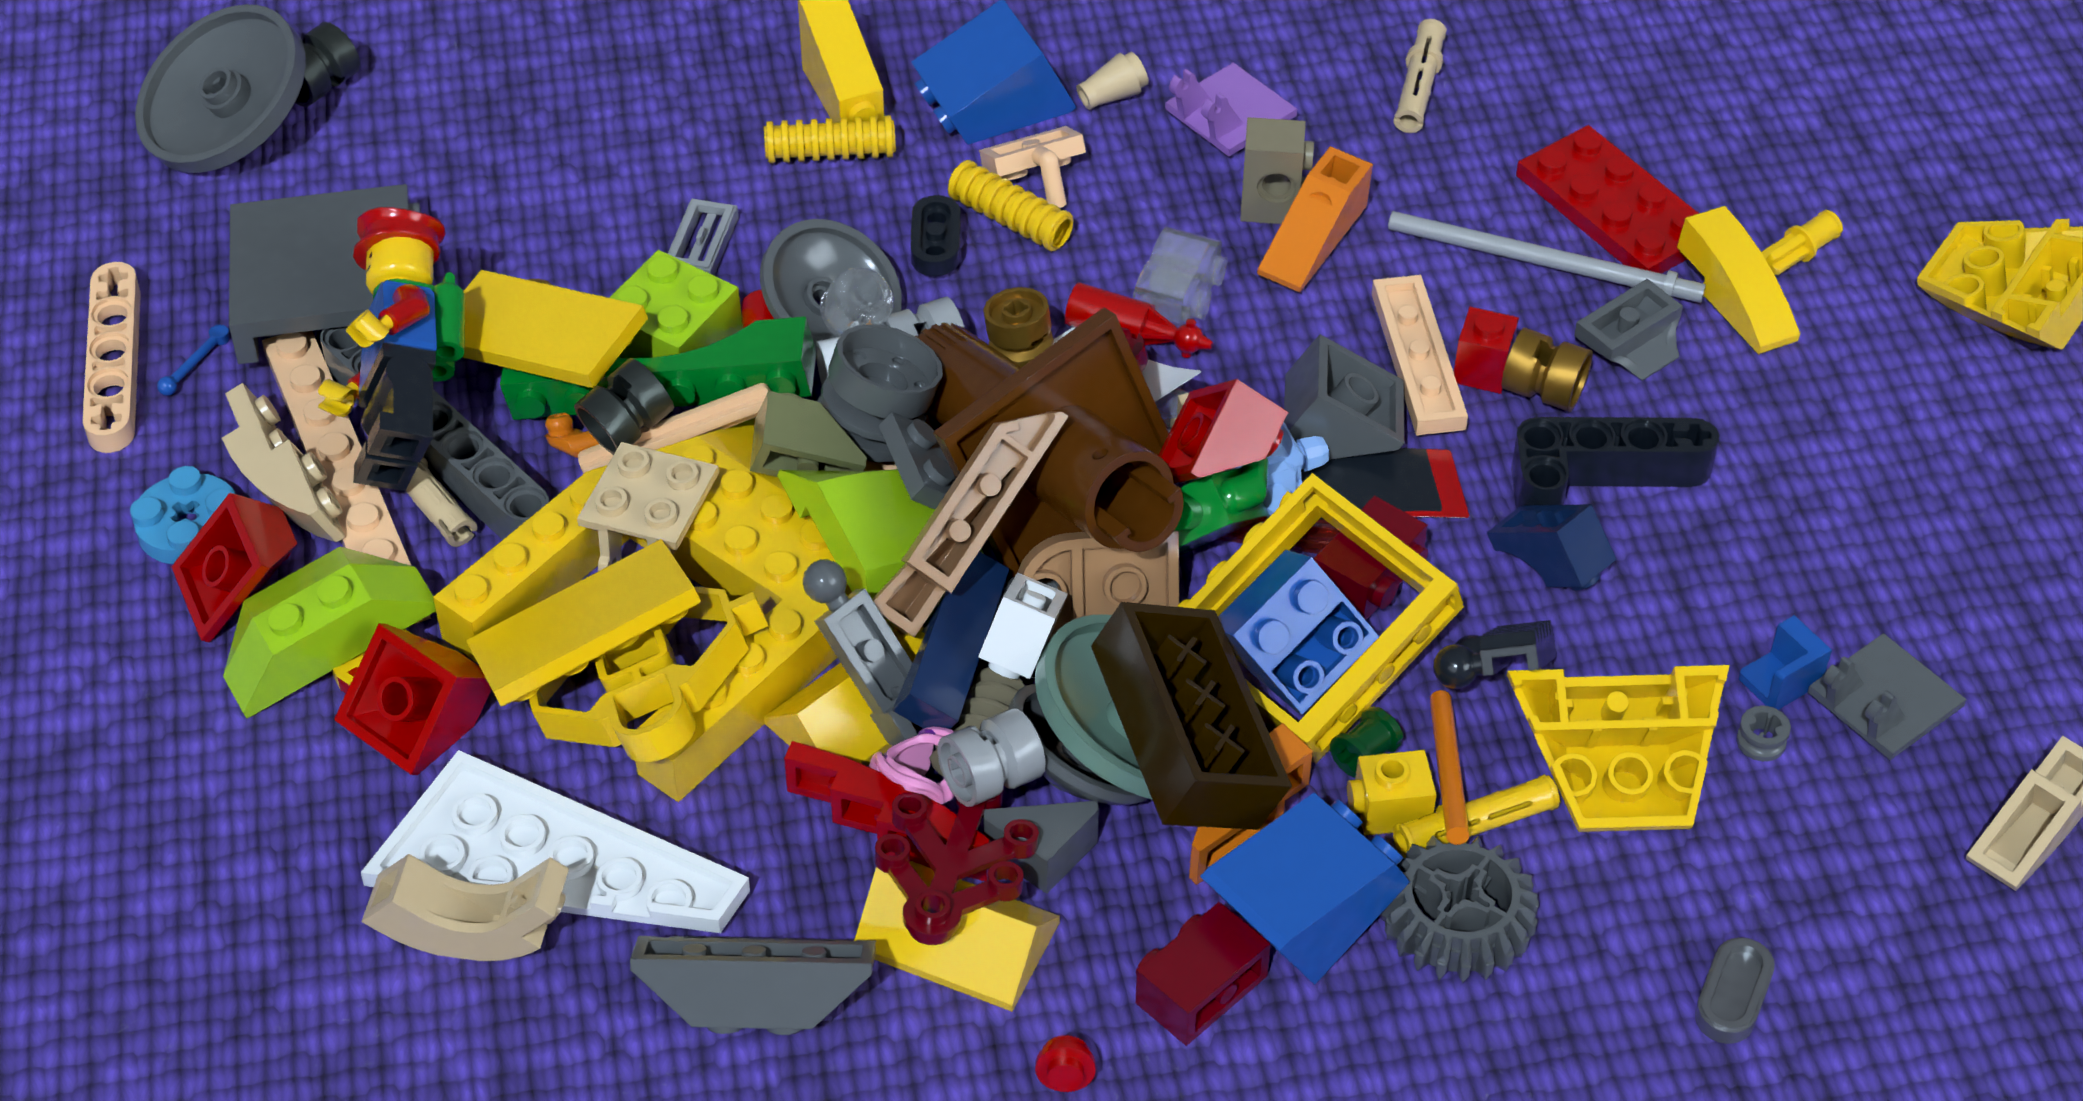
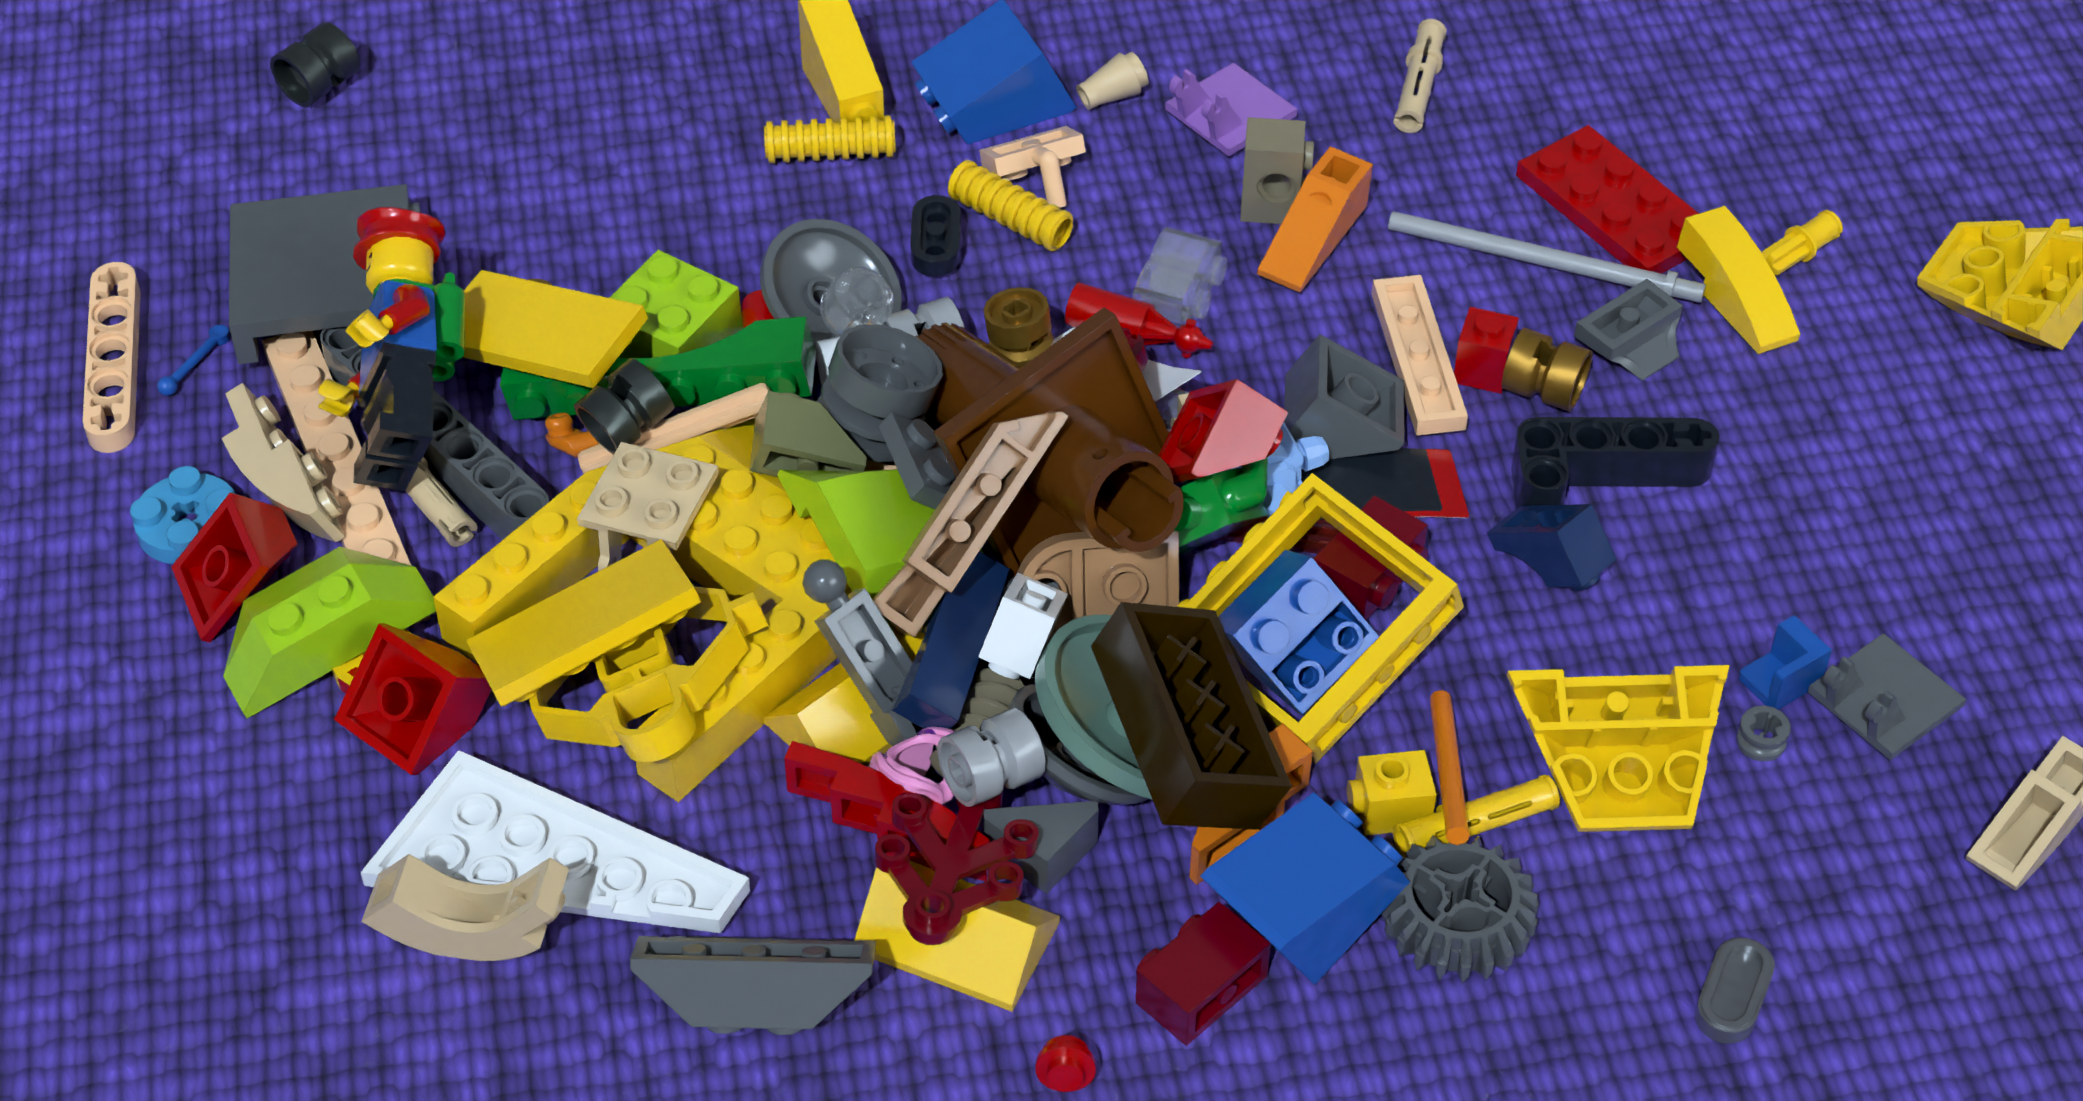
(220, 88): dark grey dish -> none
(719, 241): light grey tile -> none
(1372, 736): dark green bush -> none
(1489, 653): black gear -> none

